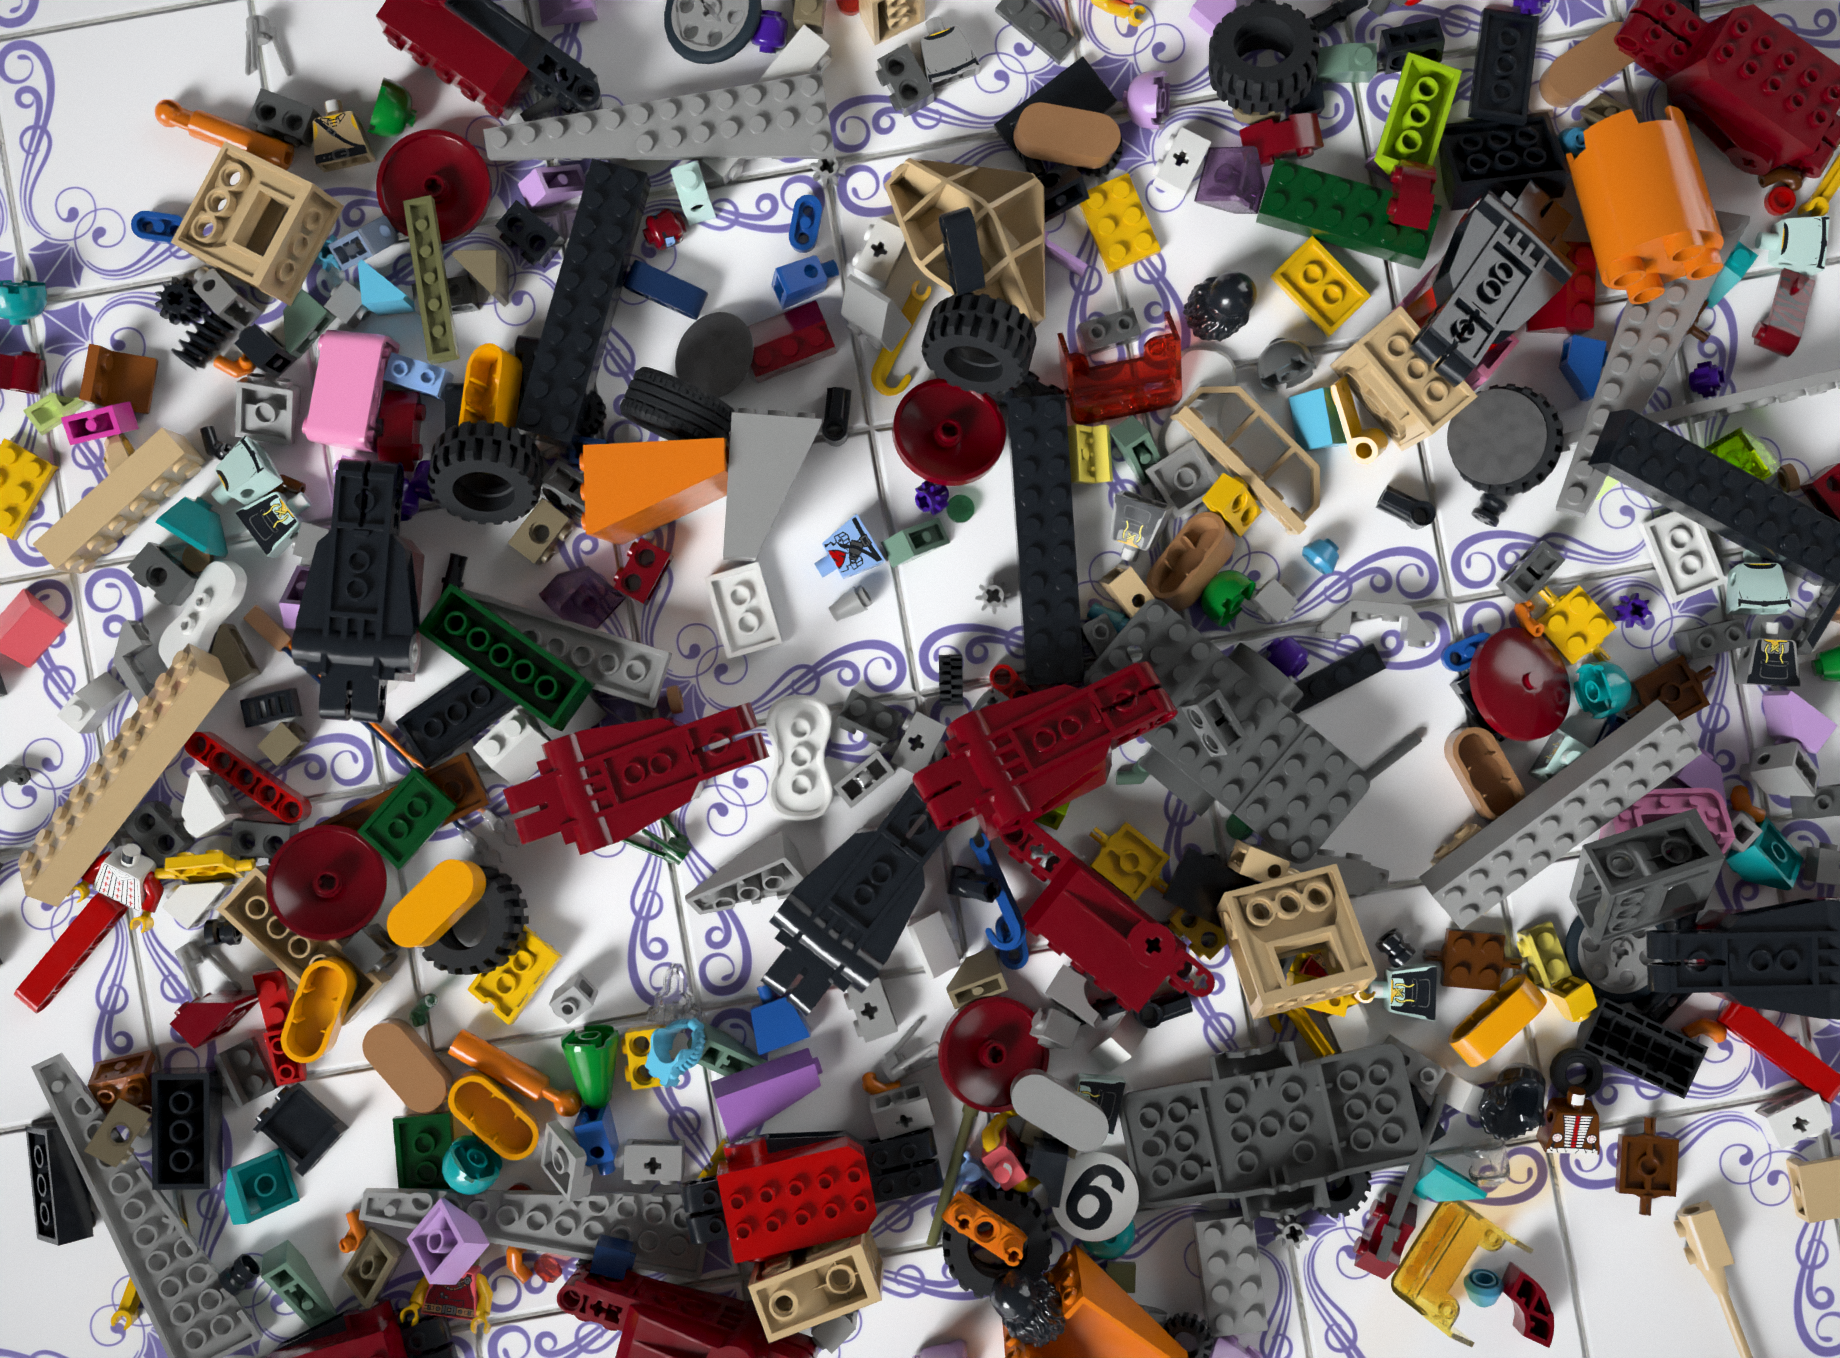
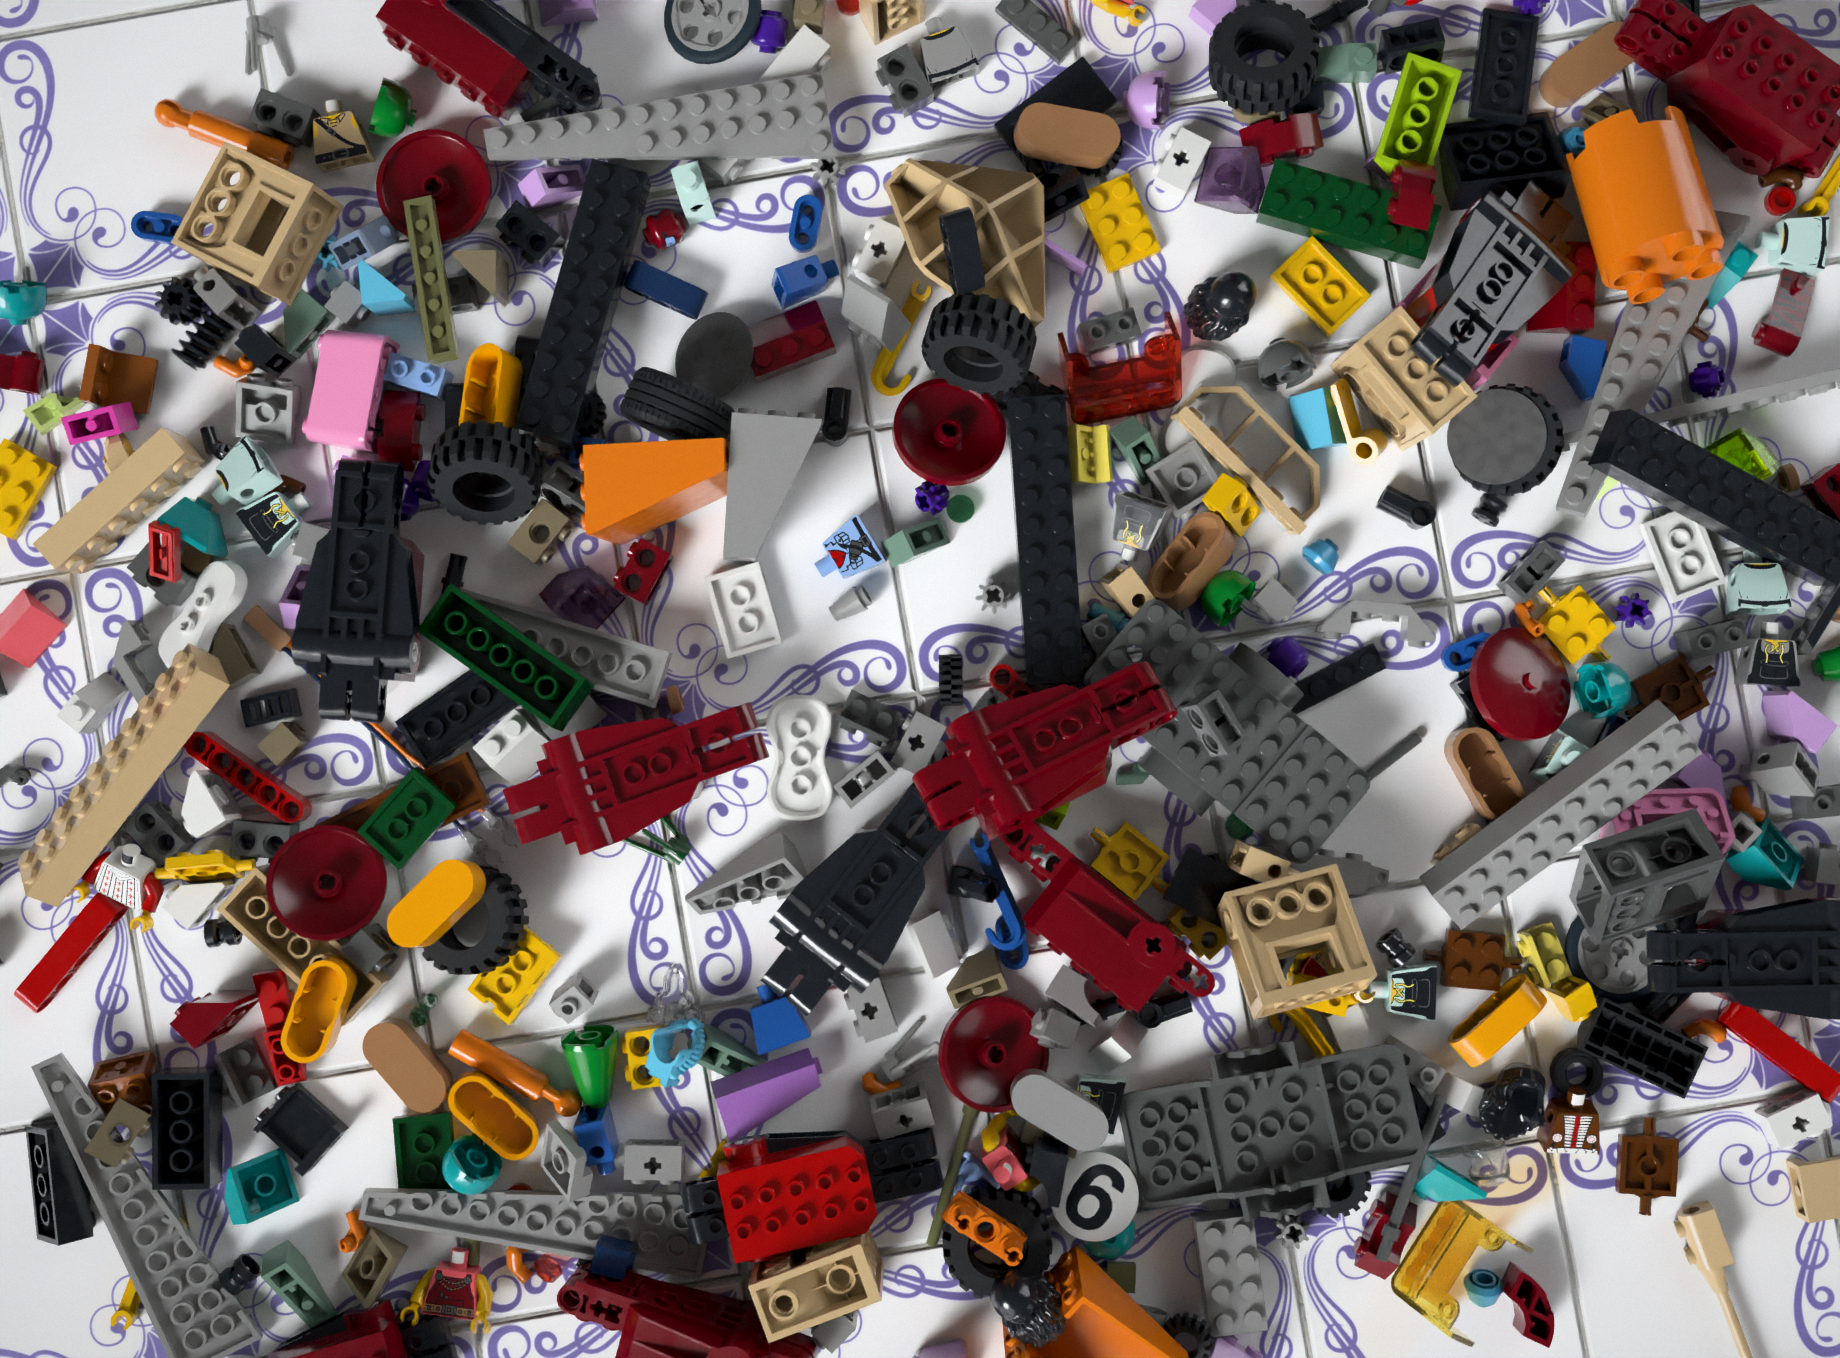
(169, 553): none -> red tile
(190, 957): light grey plant -> none
(447, 1243): lavender slope -> none

